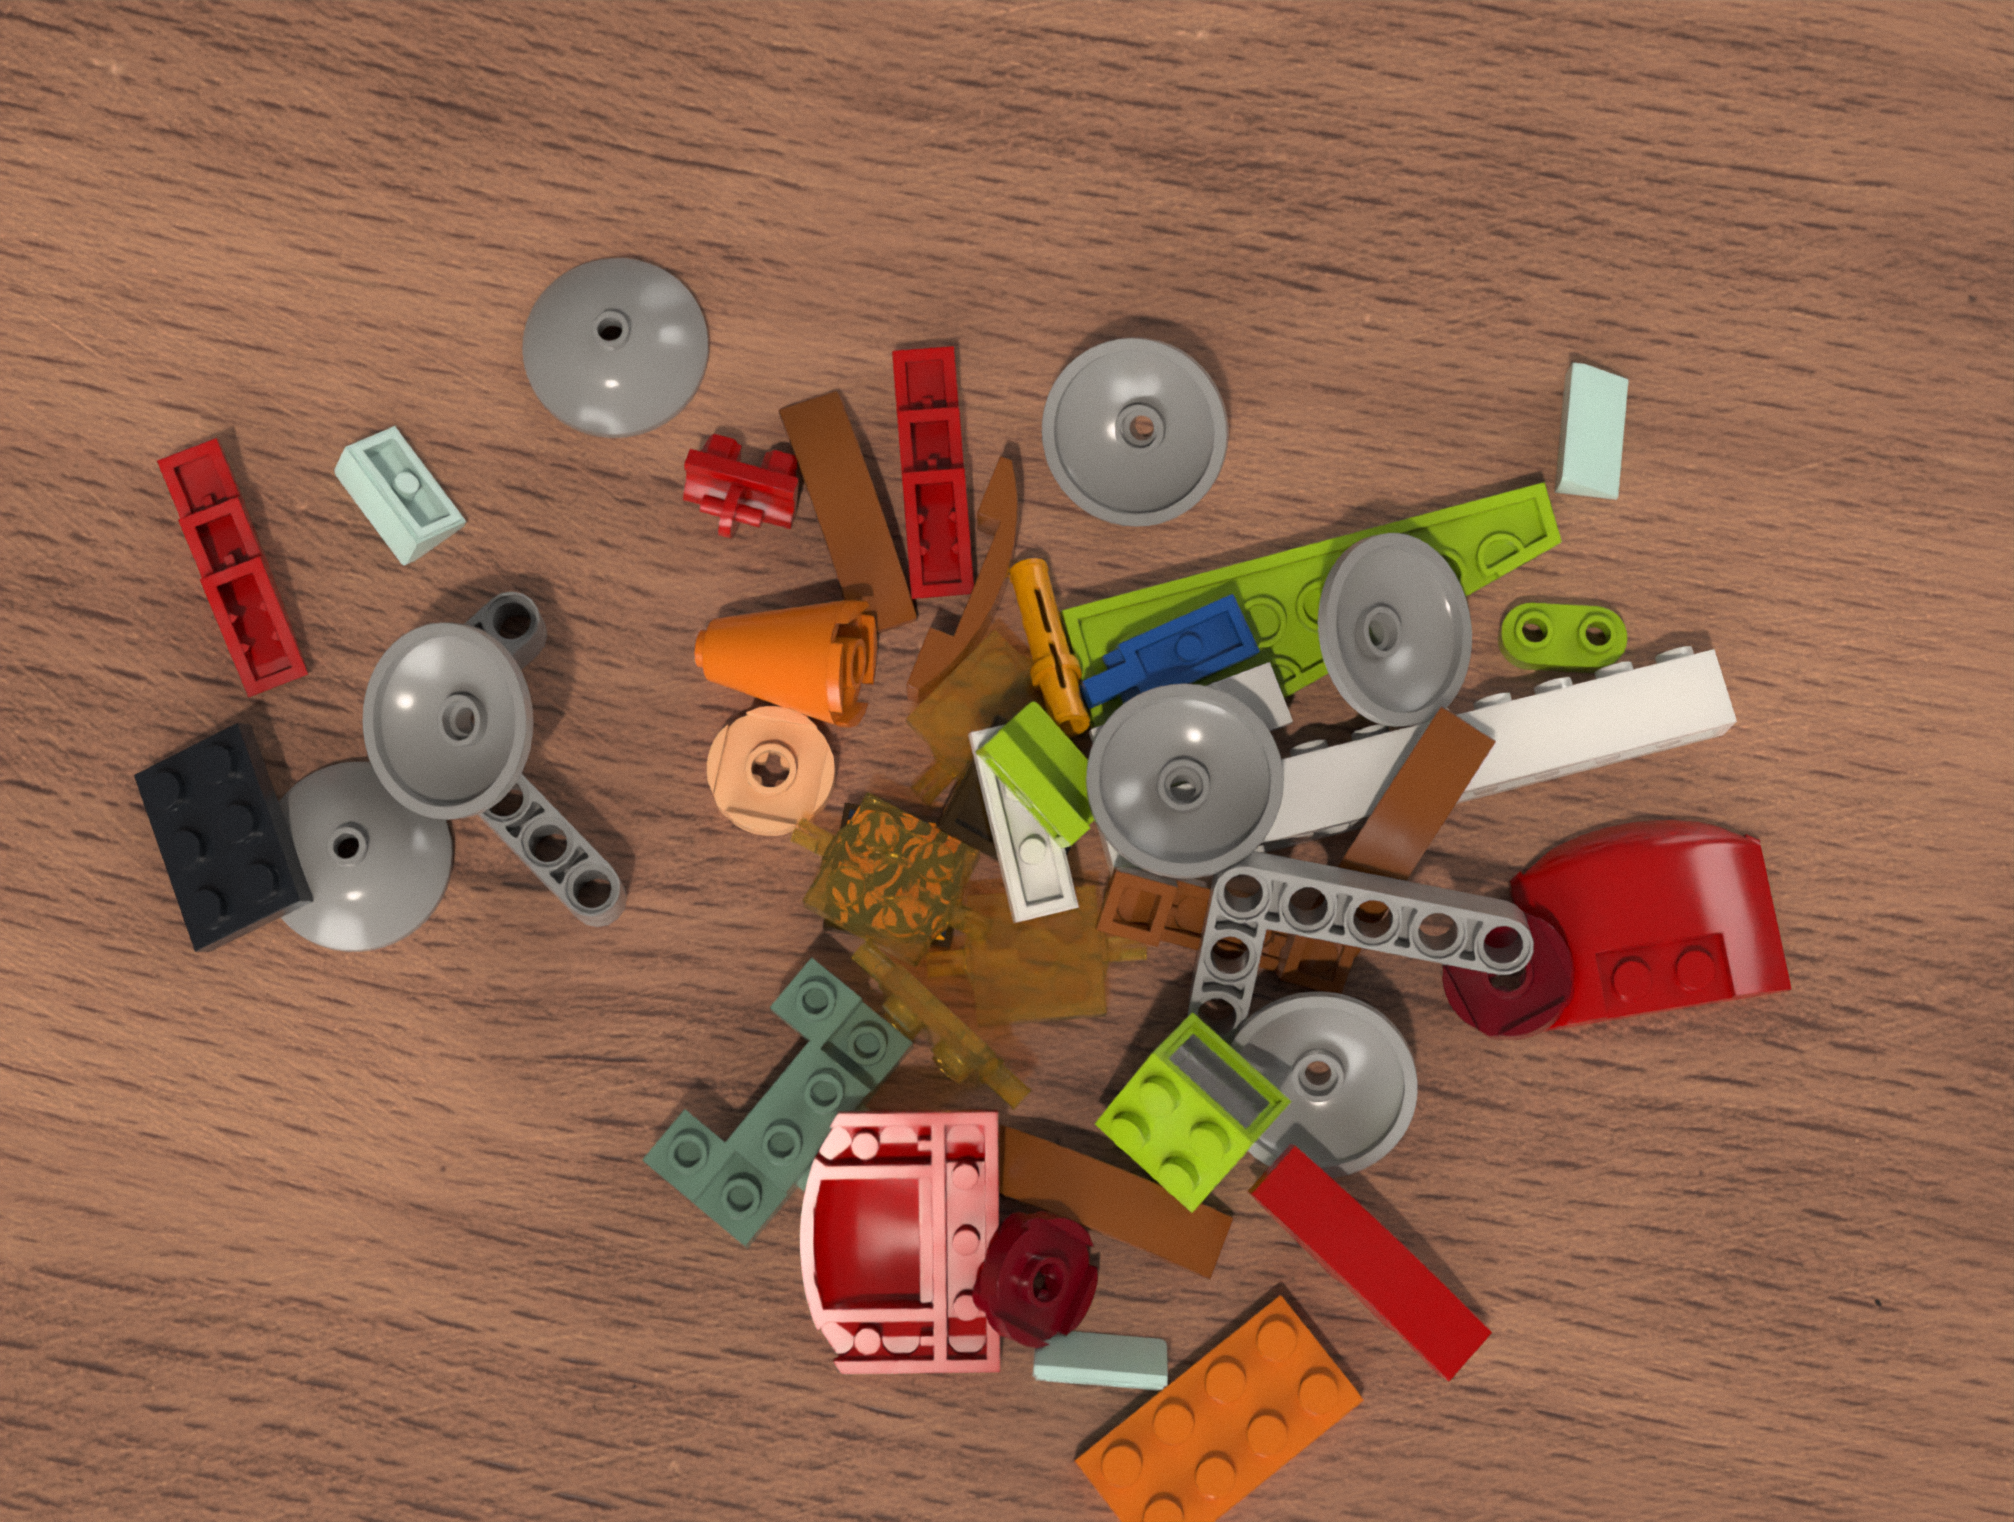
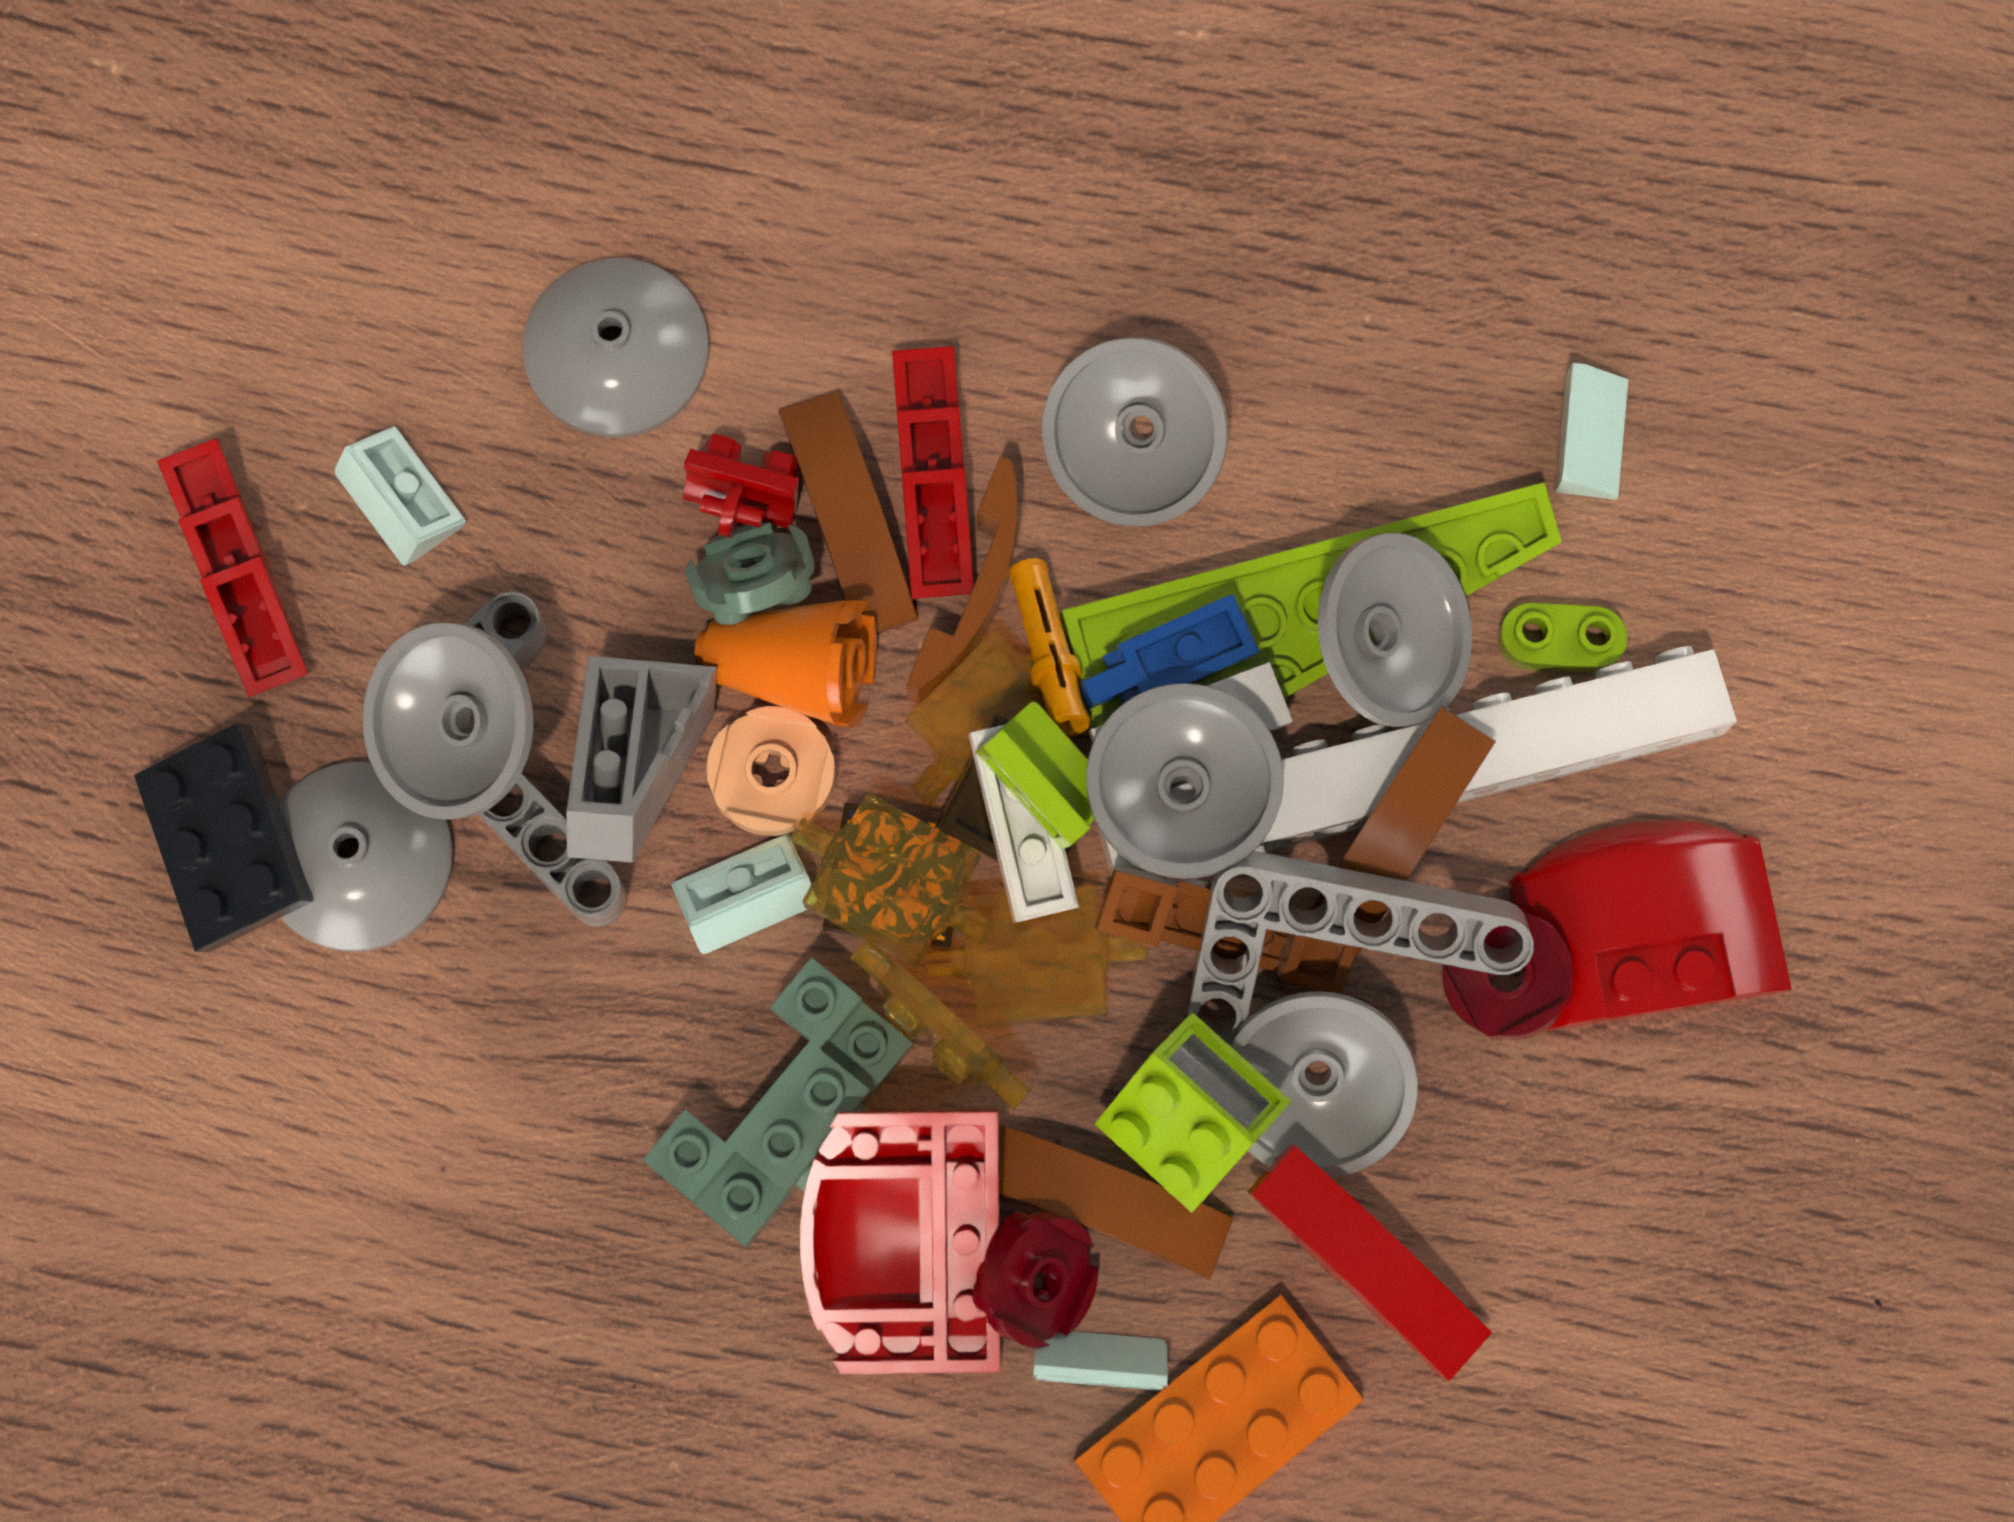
(631, 749): none -> light grey wedge
(743, 893): none -> light aqua slope
(751, 572): none -> sand green plate

